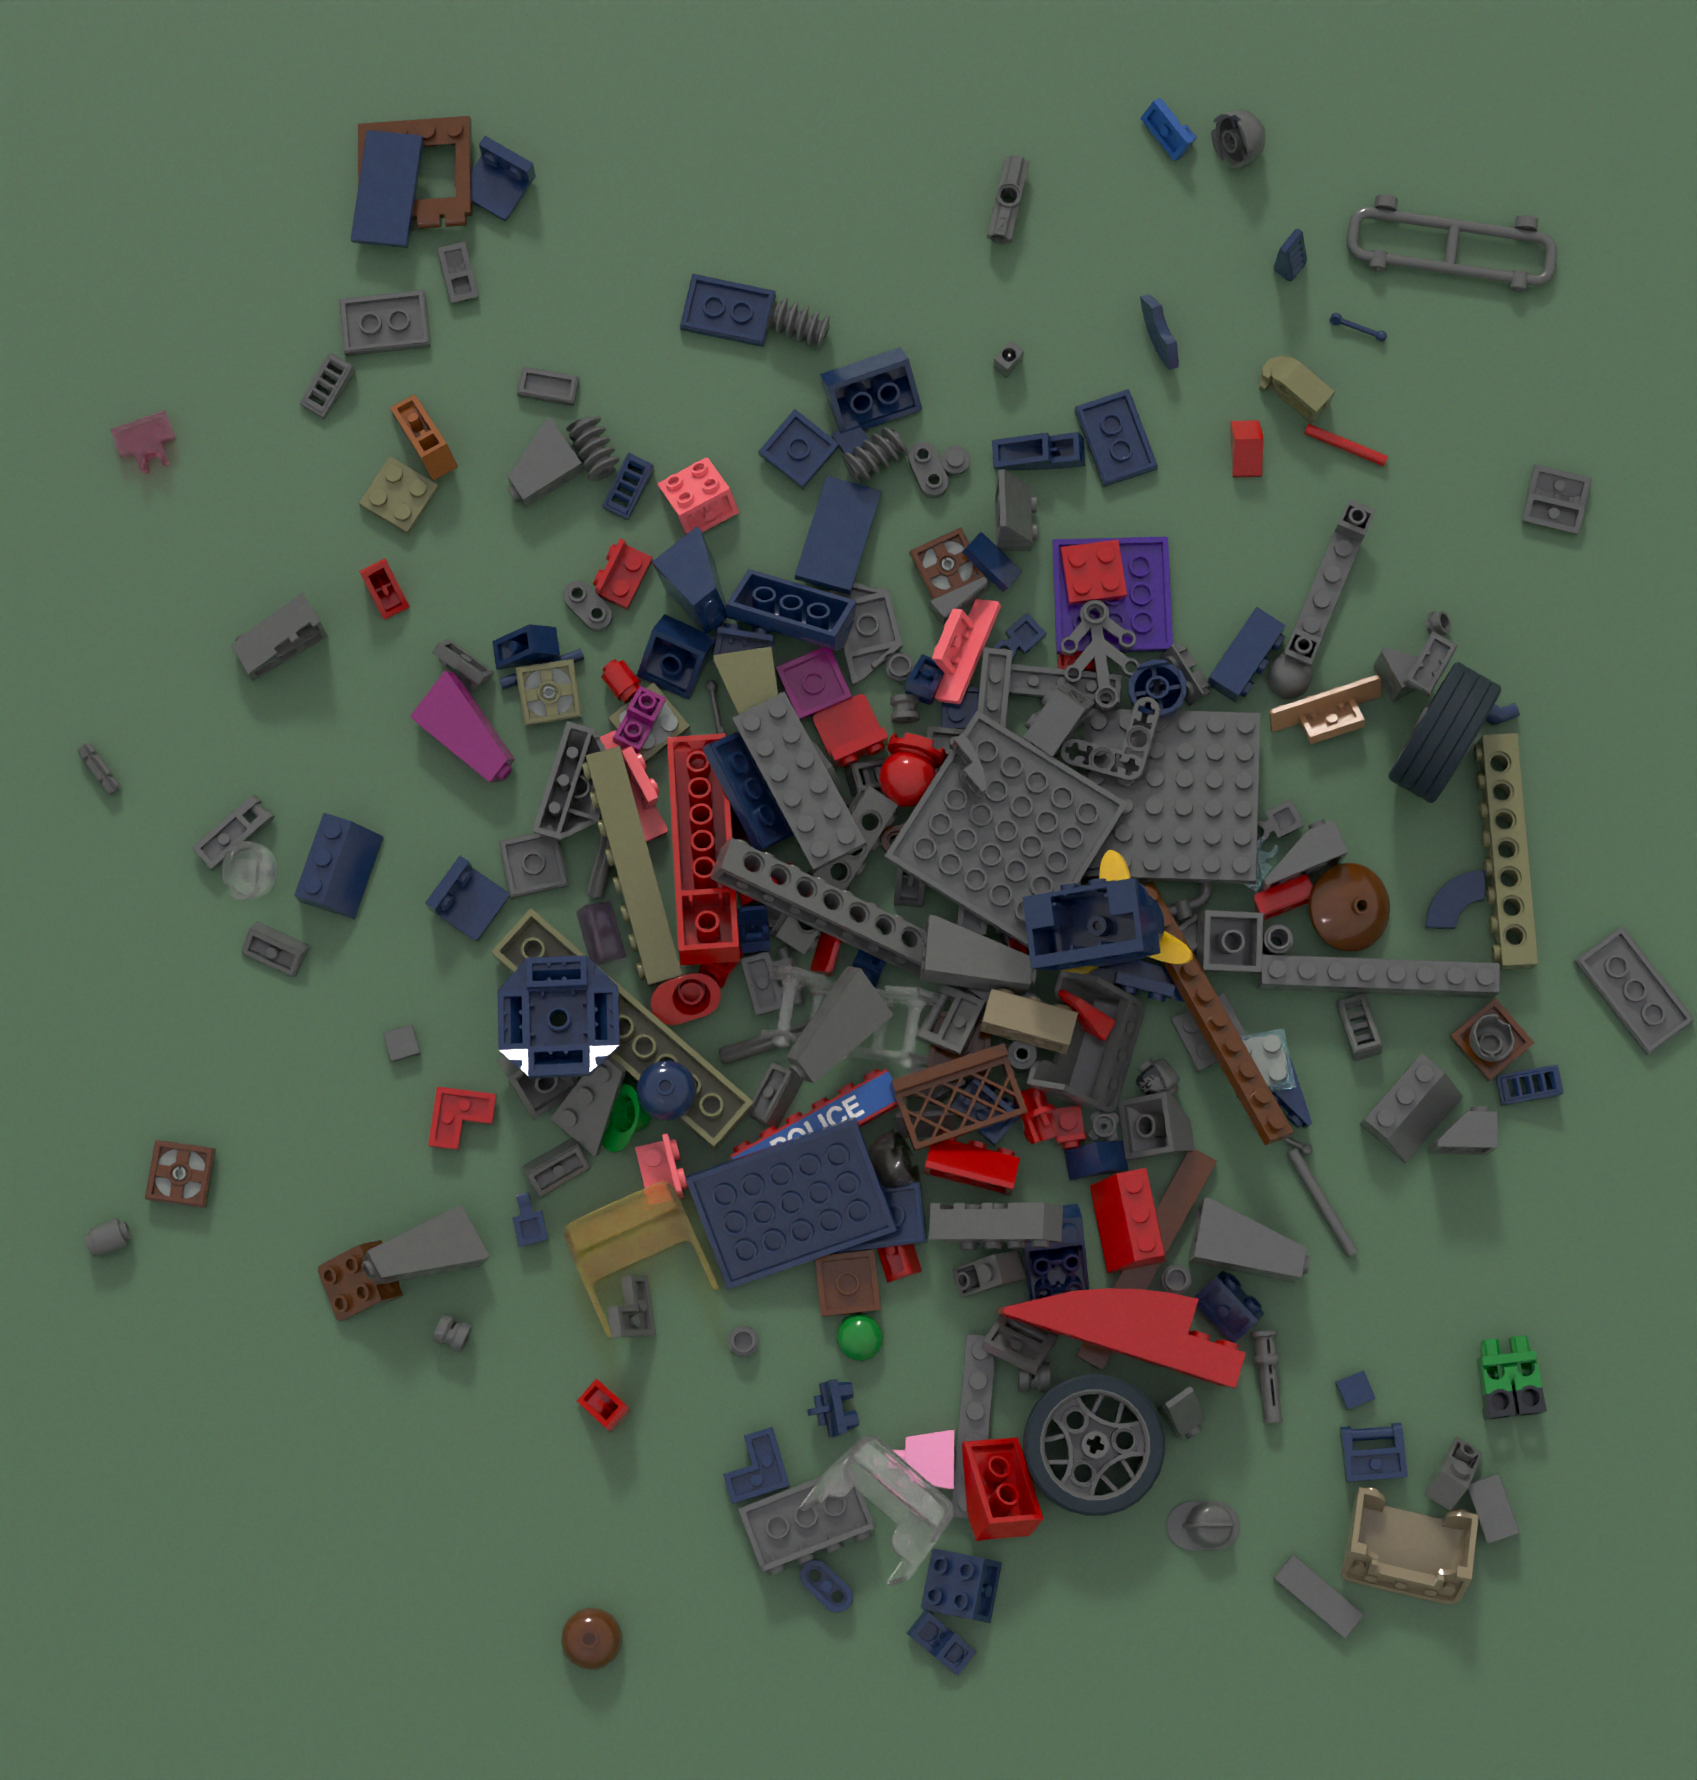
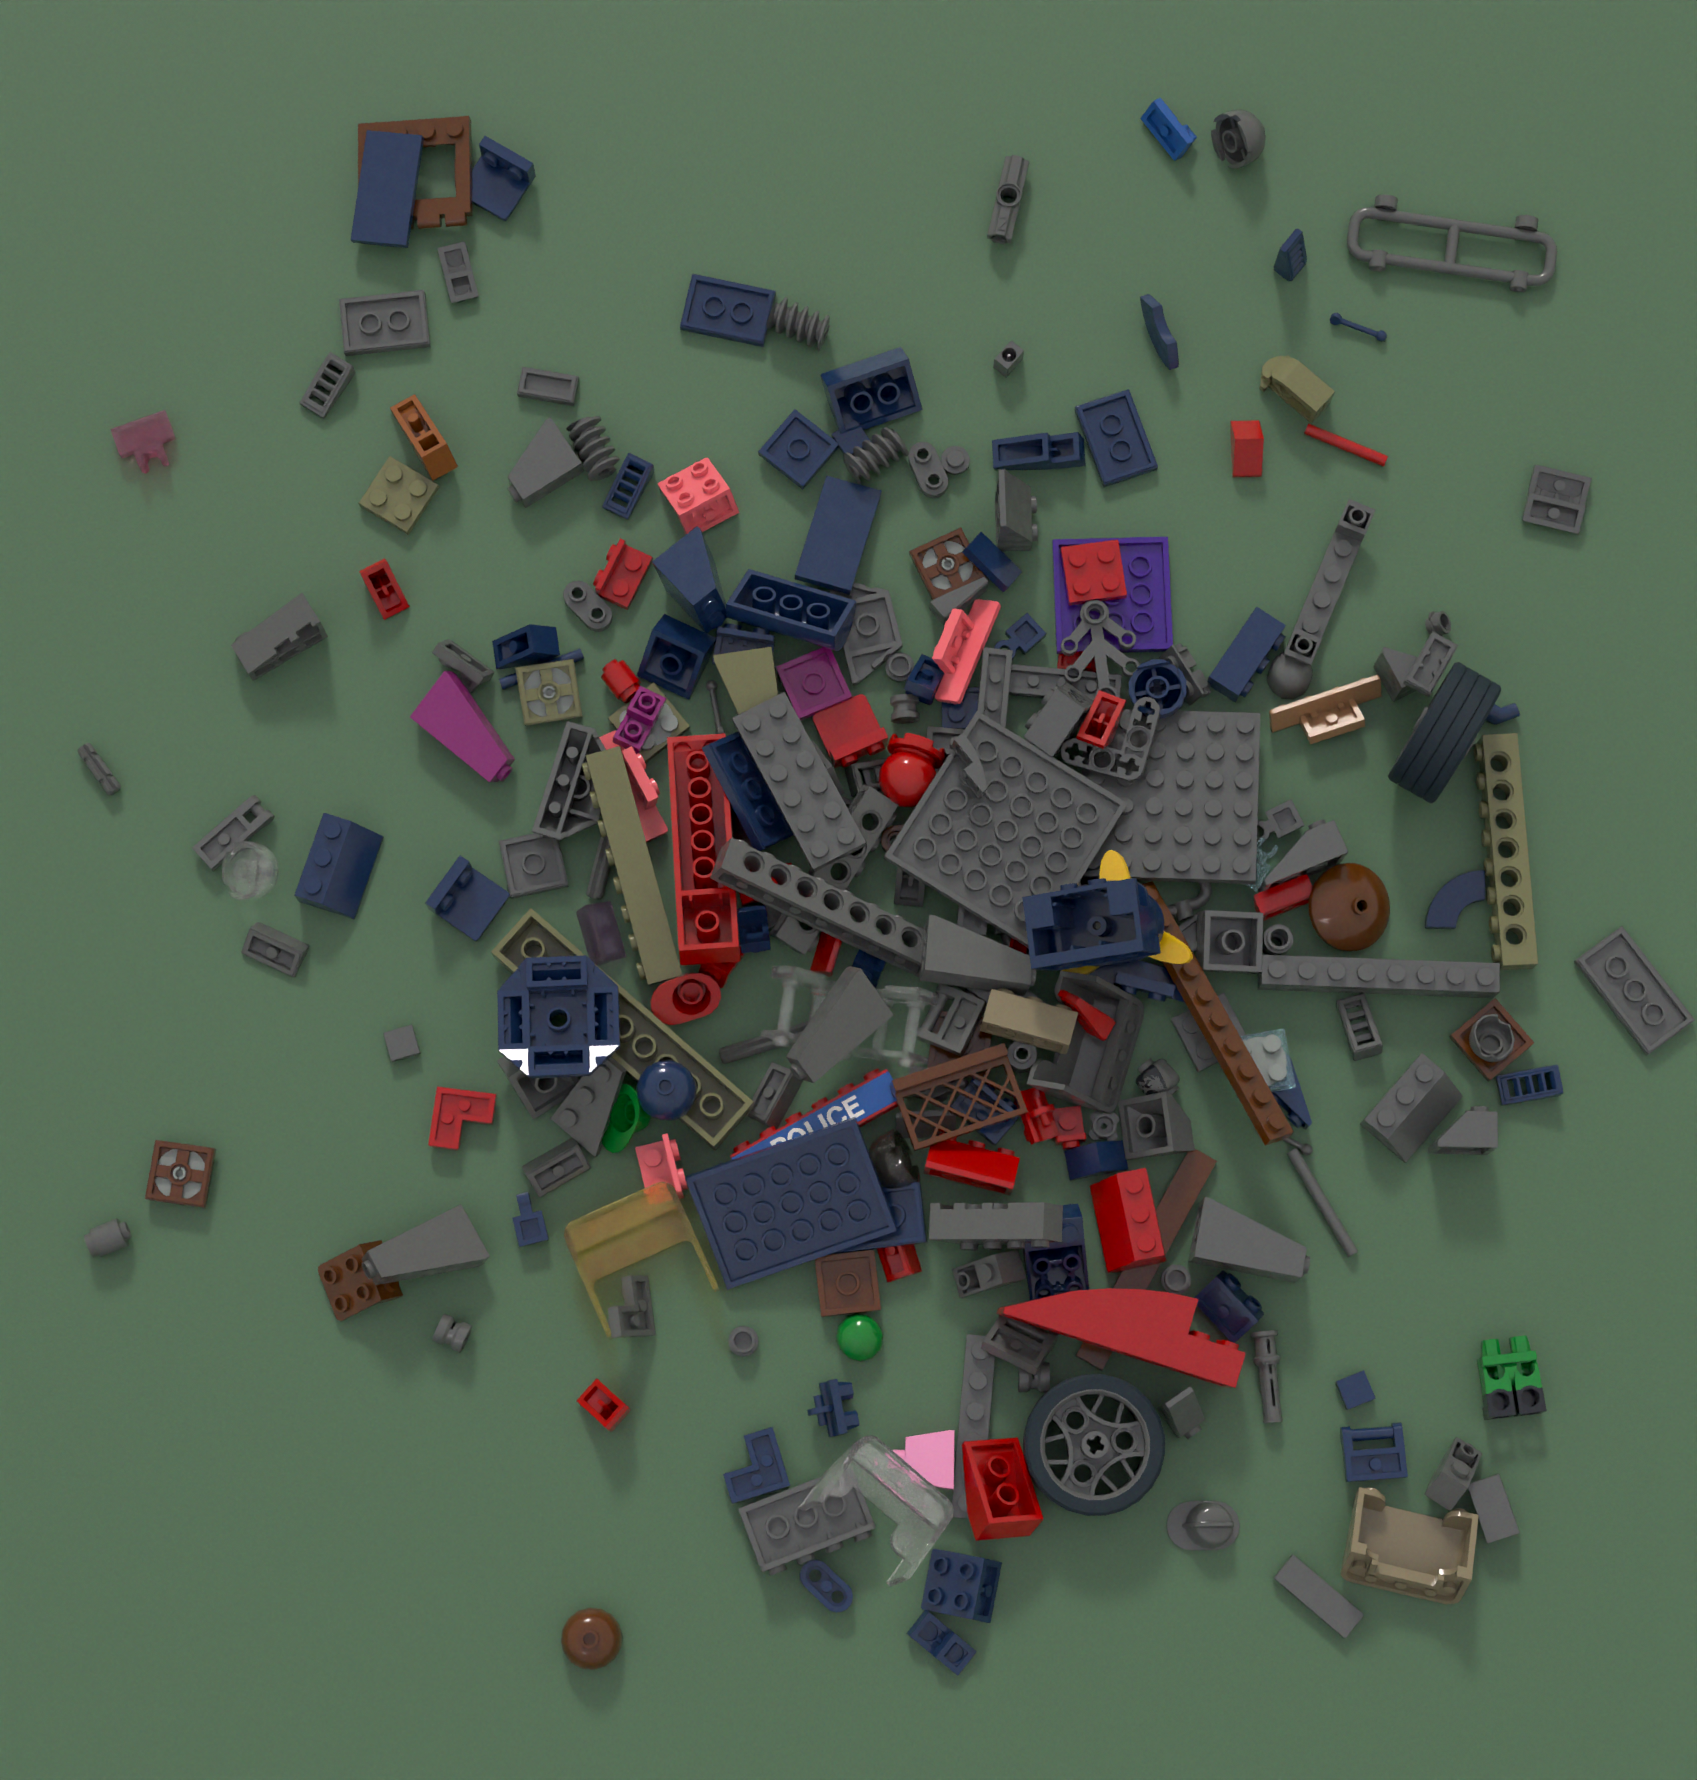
(763, 989): dark grey plate -> none
(1102, 720): none -> red slope

